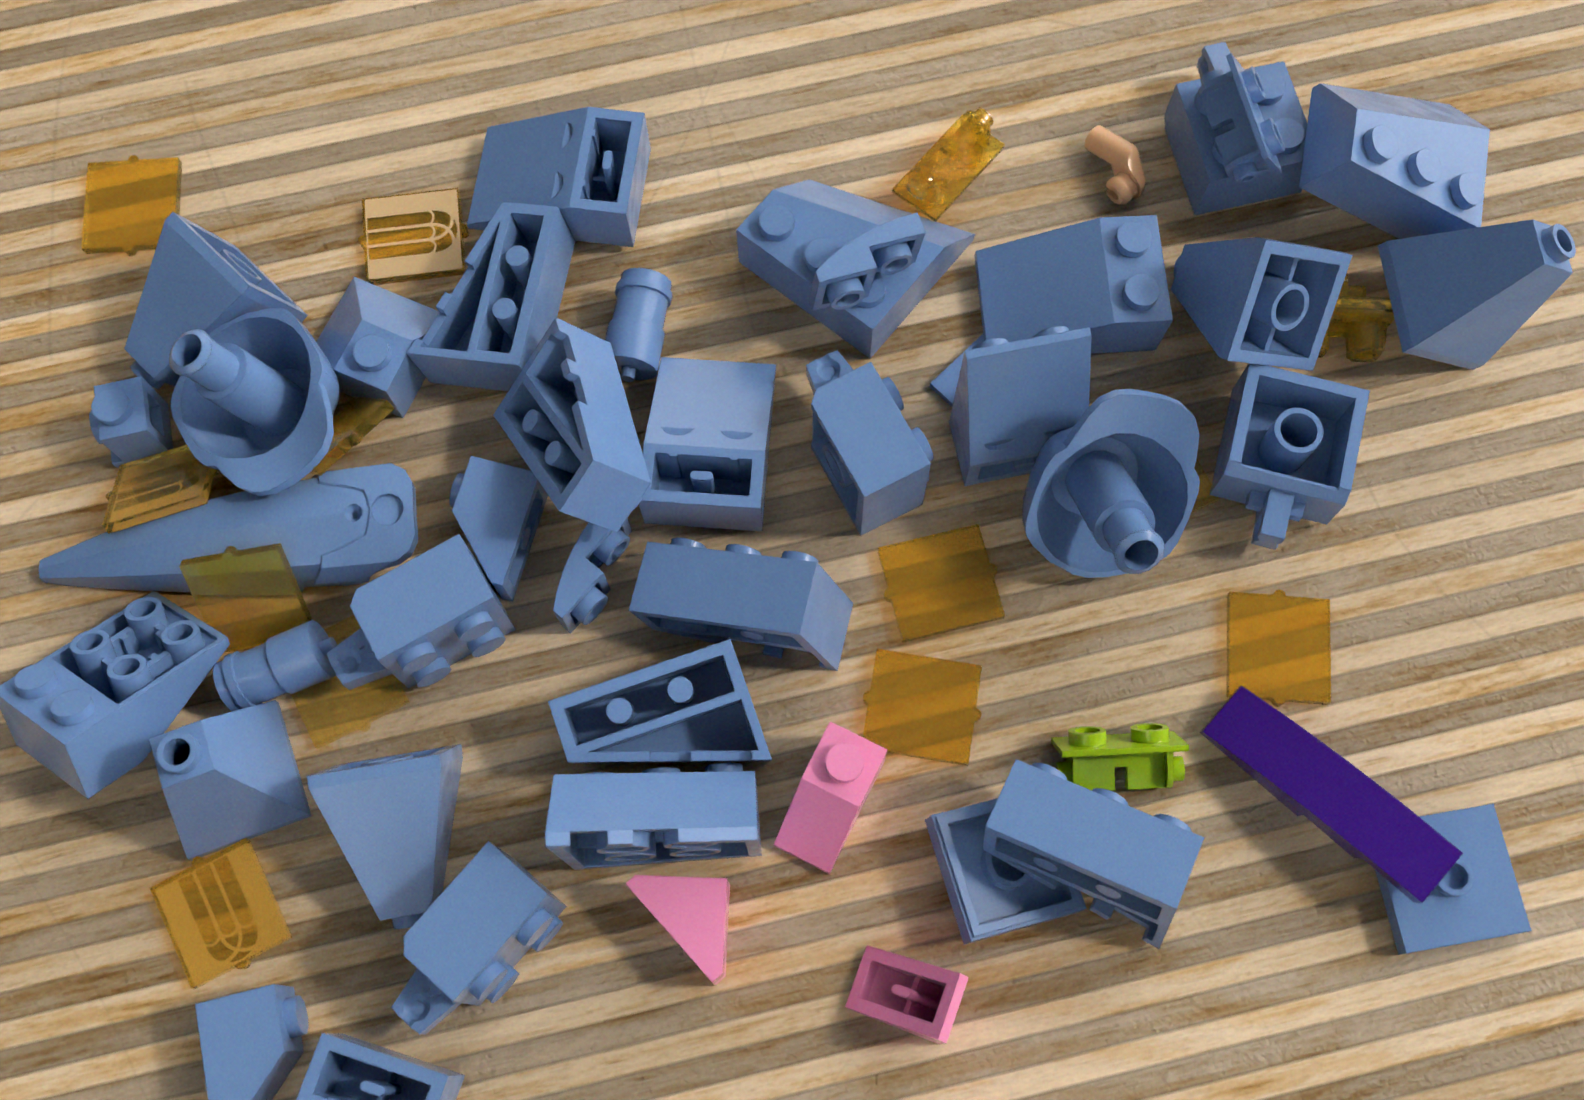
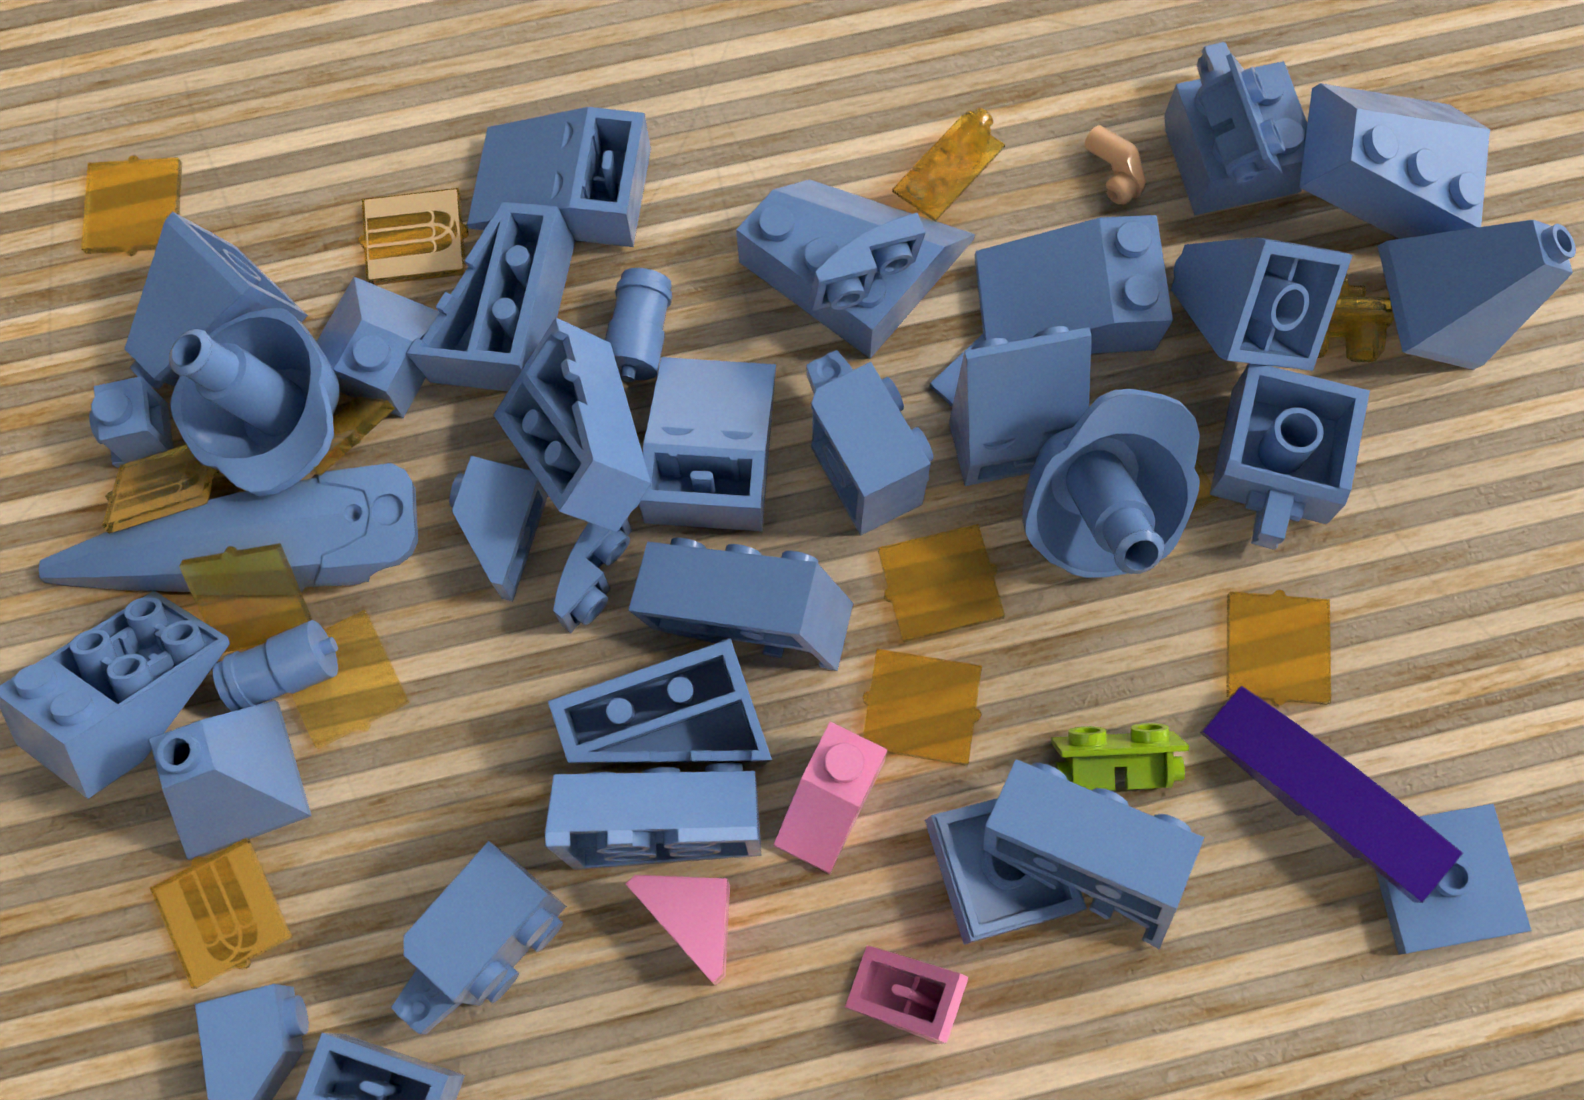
(394, 825): medium blue slope -> none
(422, 620): medium blue hinge -> none

